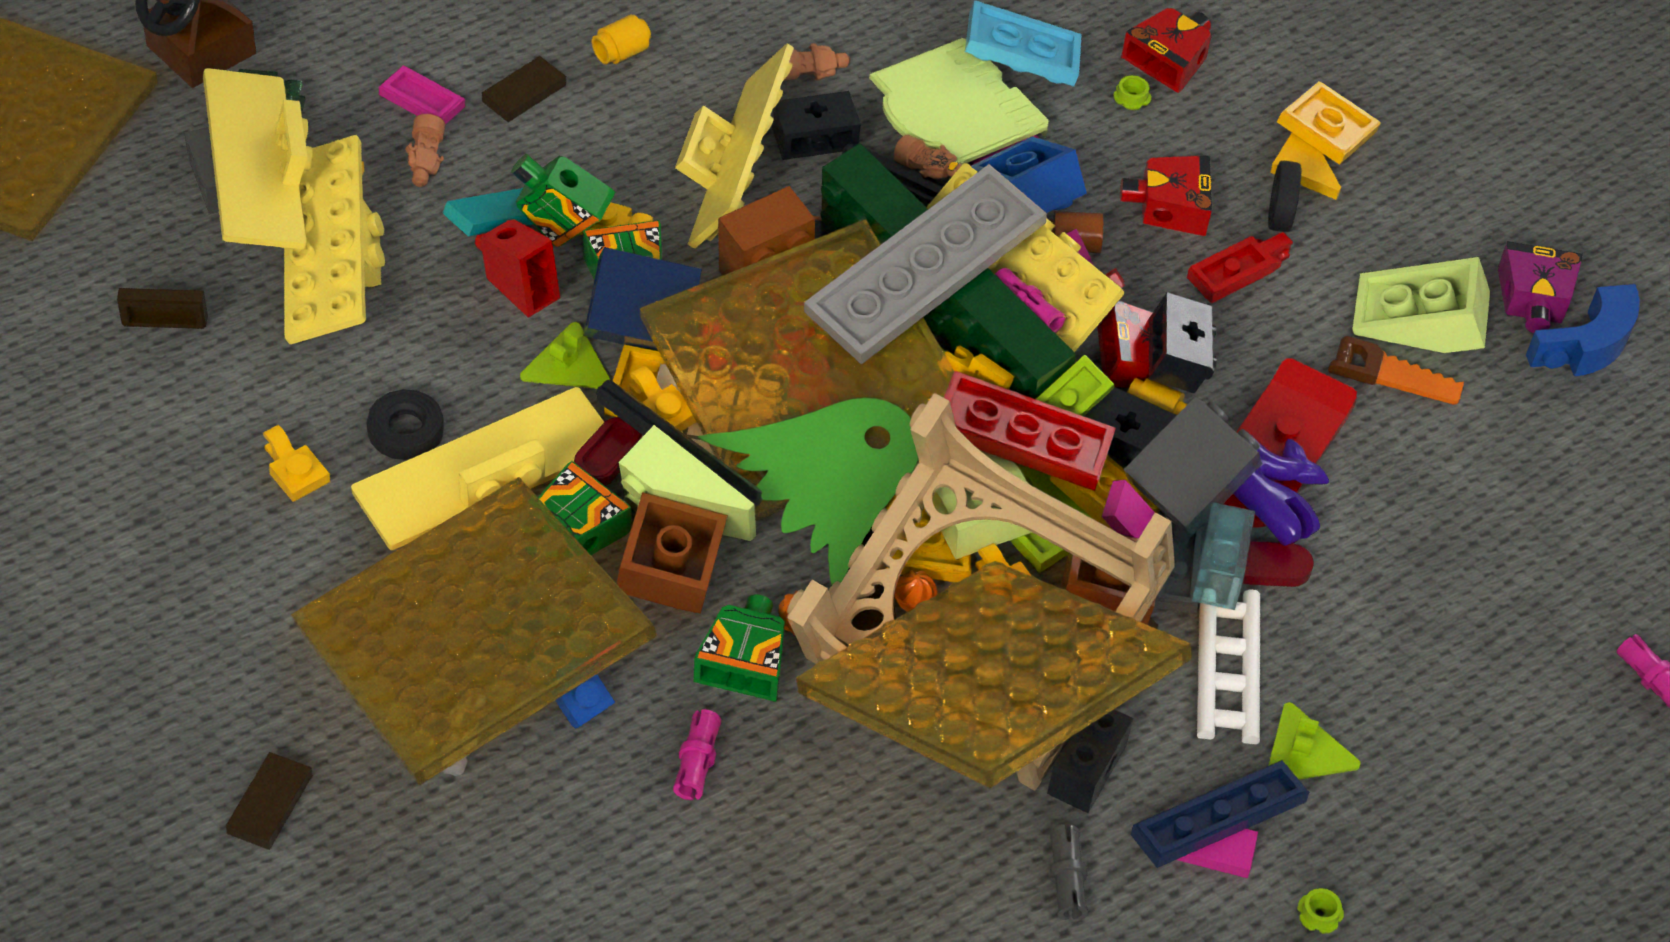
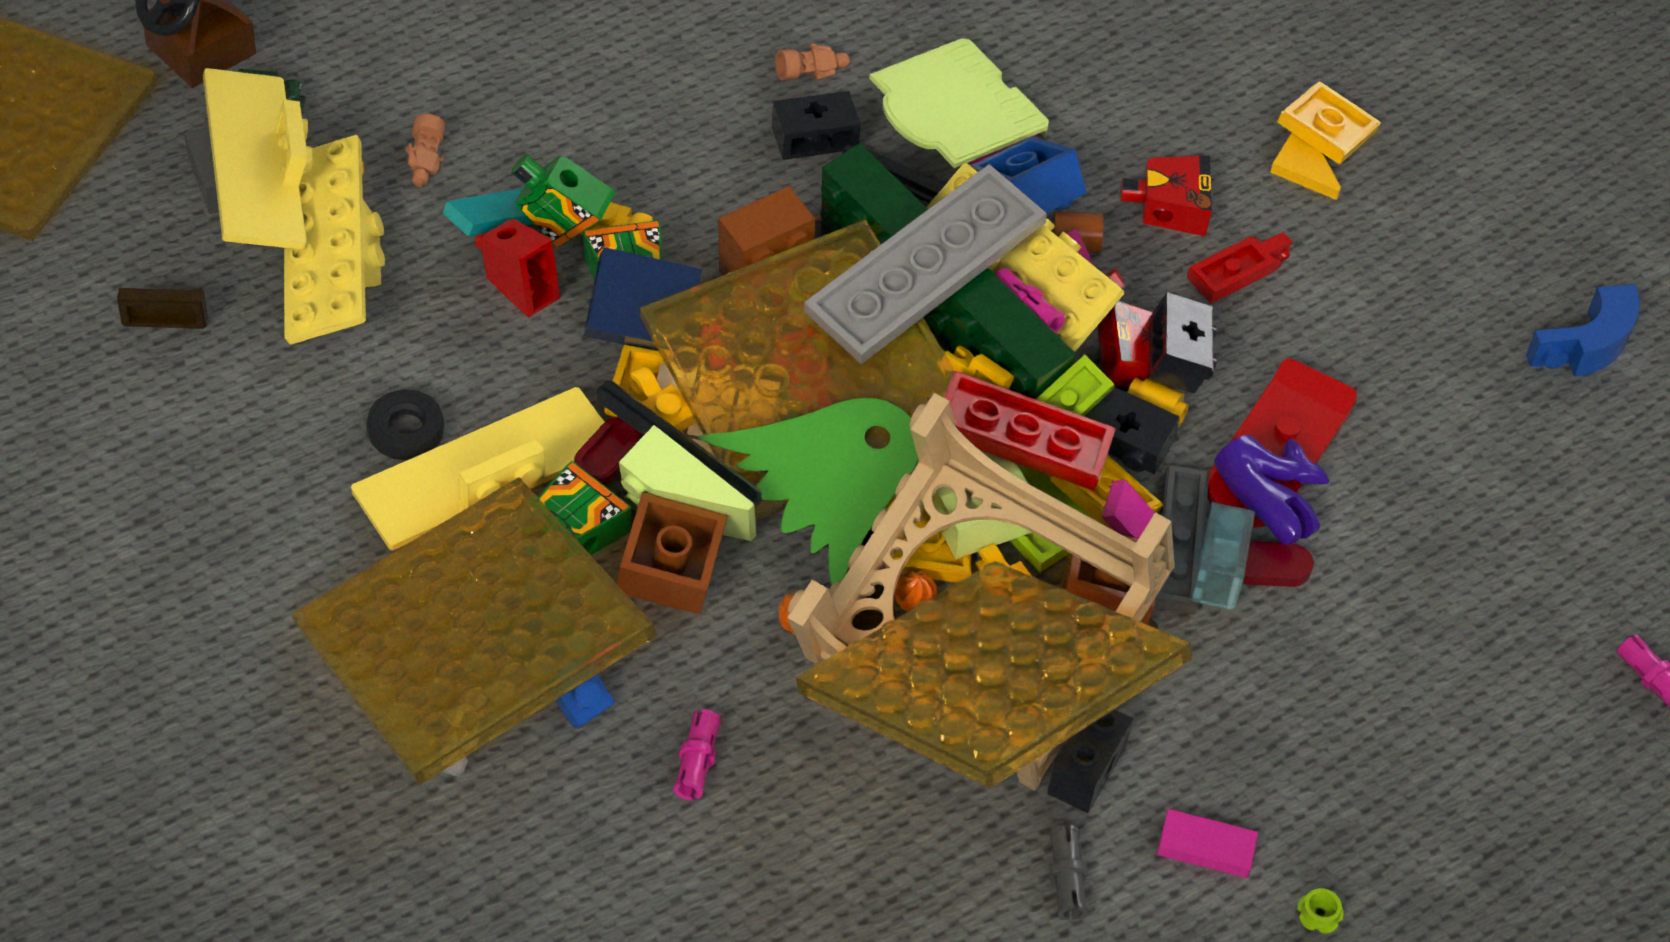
(269, 800): dark brown tile -> none
(294, 470): yellow plate -> none
(421, 95): dark pink tile -> none
(523, 89): dark brown tile -> none
(567, 362): lime piece -> none
(621, 39): yellow brick -> none
(723, 153): light yellow bracket -> none
(743, 650): green torso -> none
(933, 163): nougat piece -> none
(1023, 43): medium azure plate -> none
(1132, 92): lime plate -> none
(1169, 46): red torso -> none
(1194, 464): dark grey brick -> none
(1219, 813): dark blue tile -> none
(1247, 683): white bar -> none
(1284, 196): black tyre -> none
(1308, 747): lime piece -> none
(1392, 372): piece -> none
(1425, 306): yellowish green slope -> none
(1537, 283): magenta torso -> none

